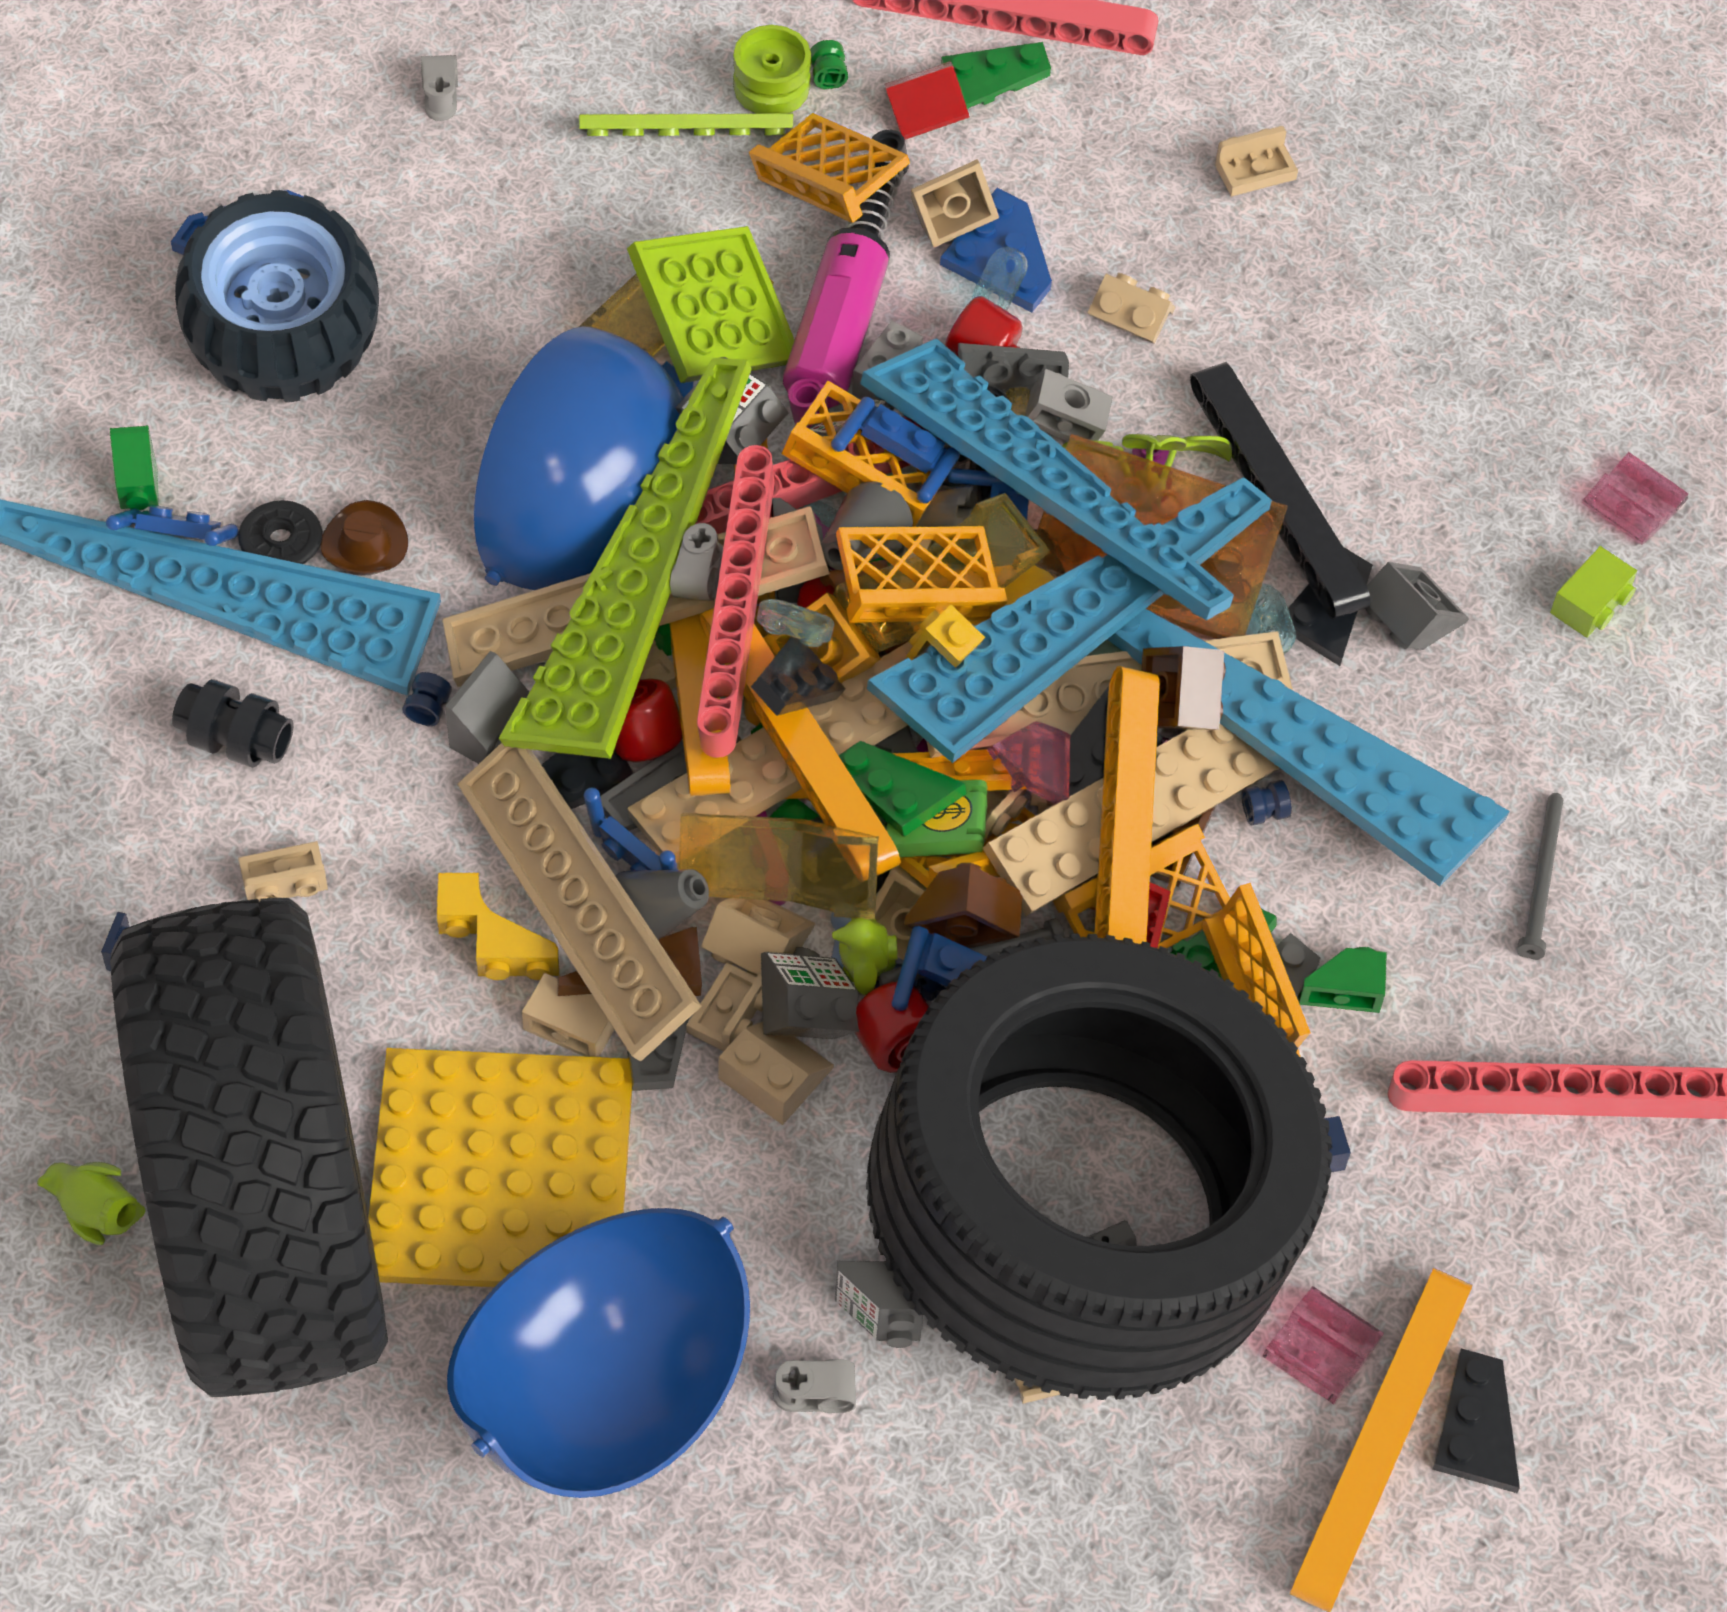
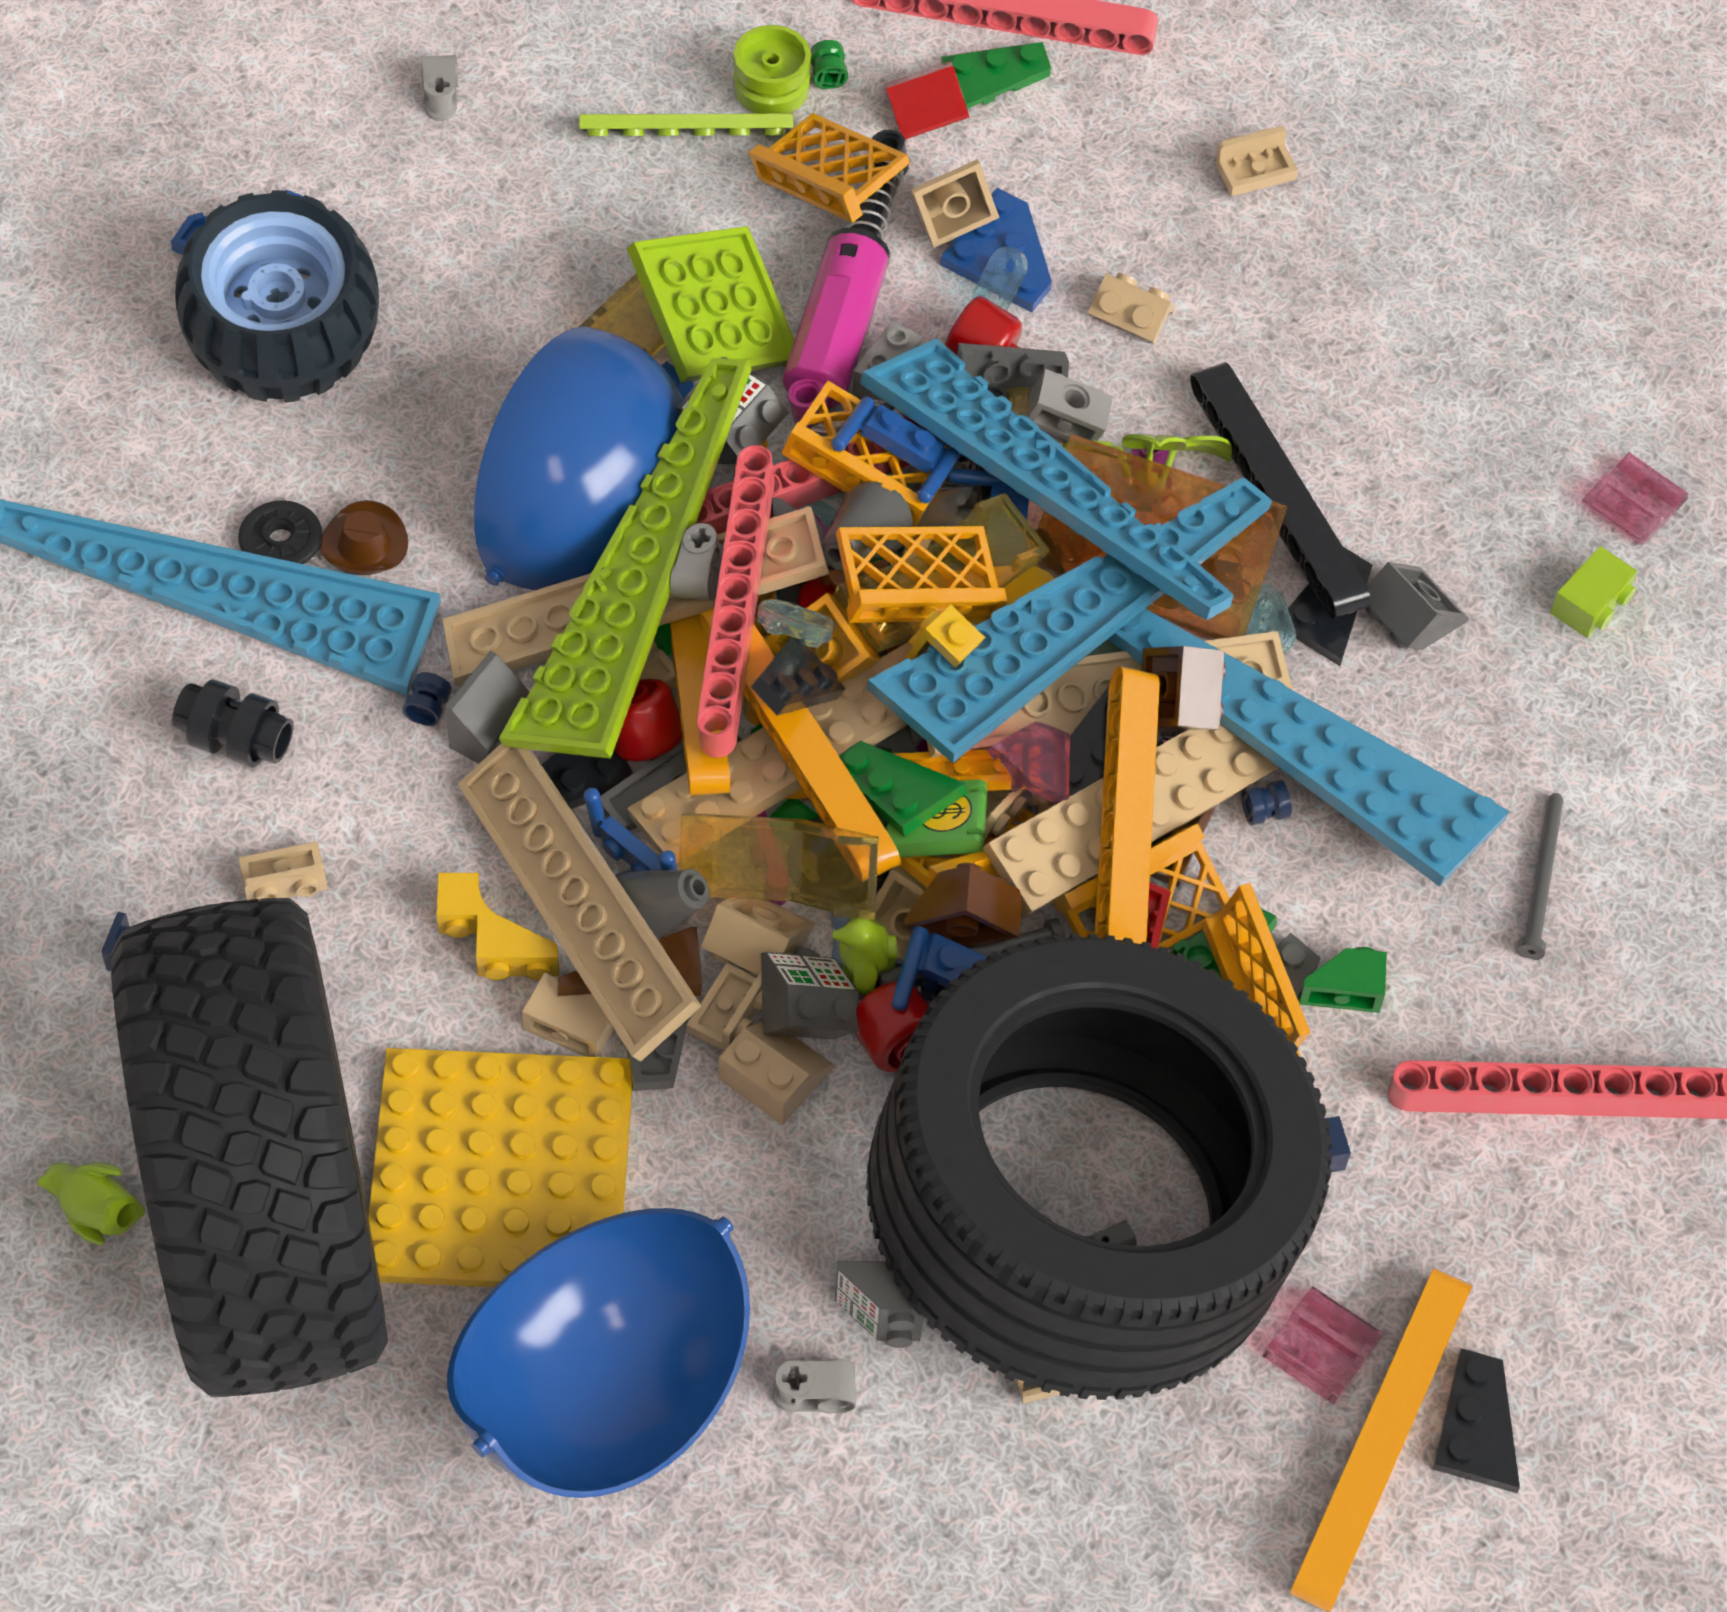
(134, 467): green slope -> none
(163, 521): blue plate -> none

